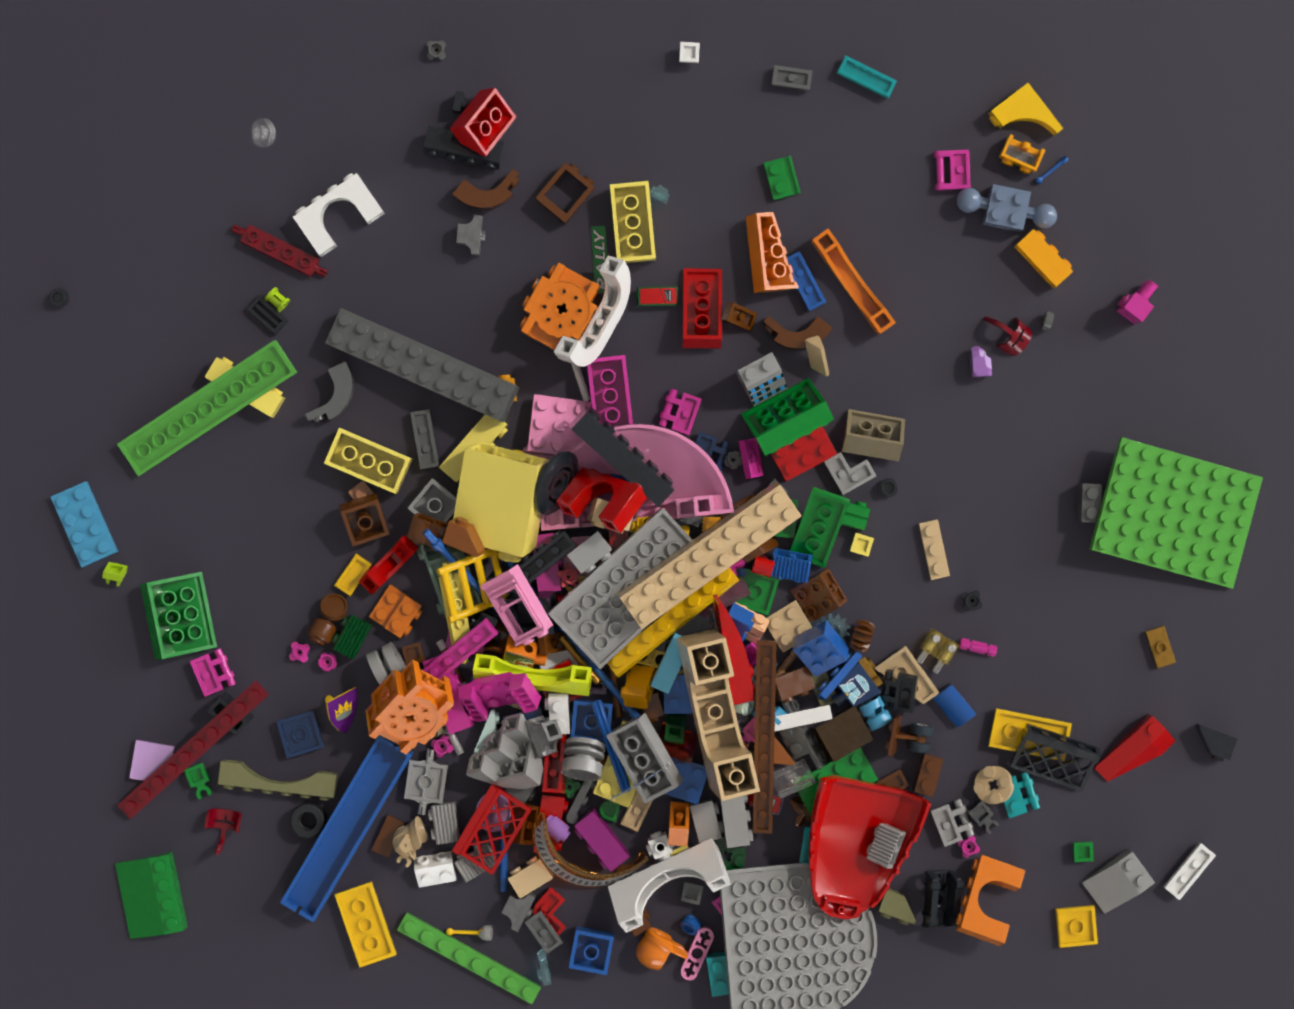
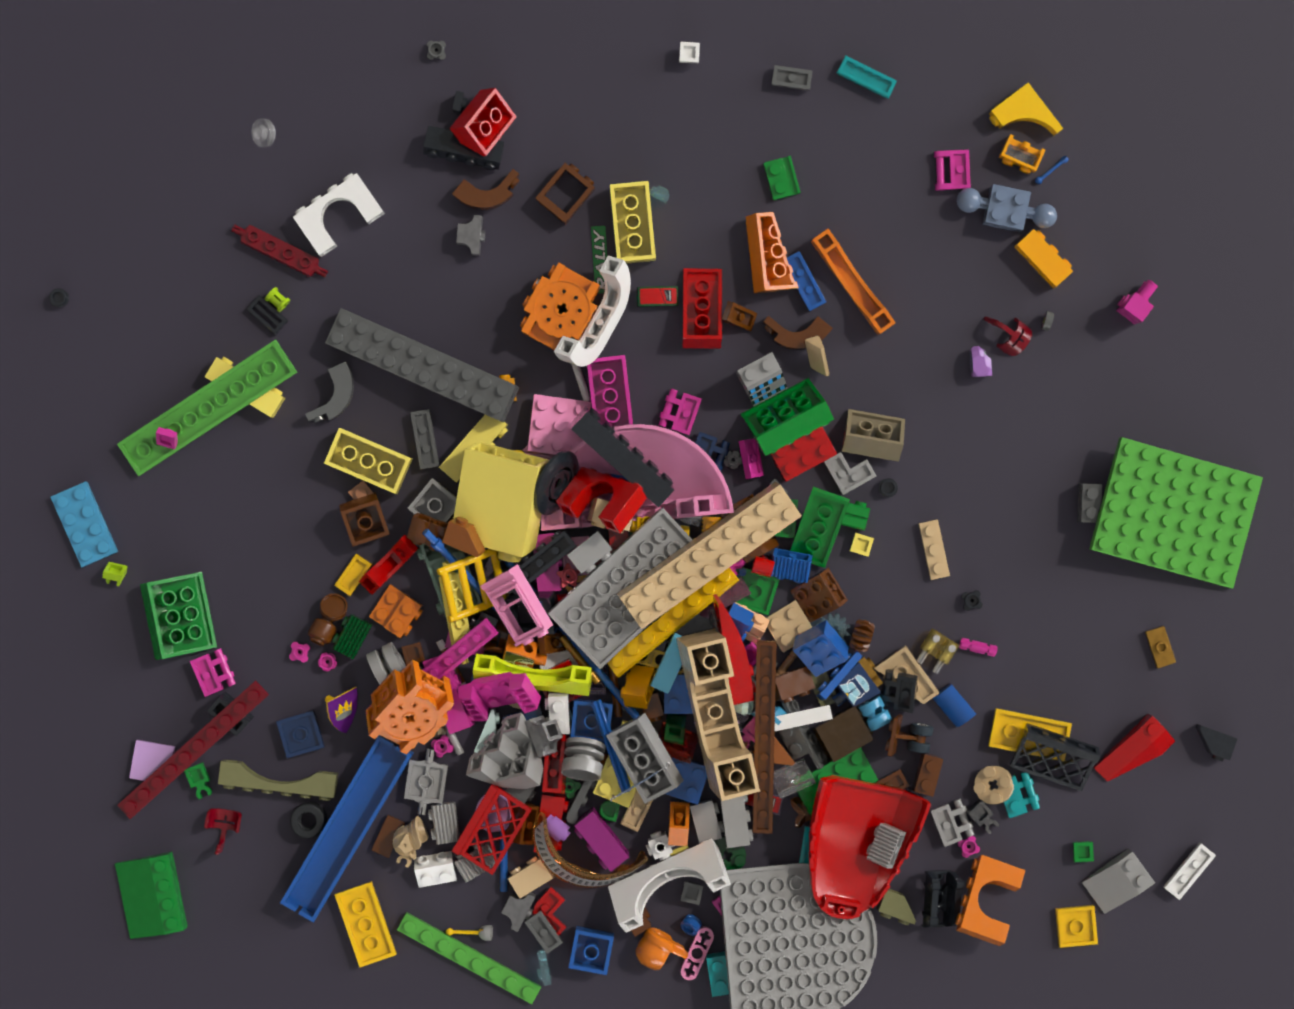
(166, 438): none -> dark pink plate

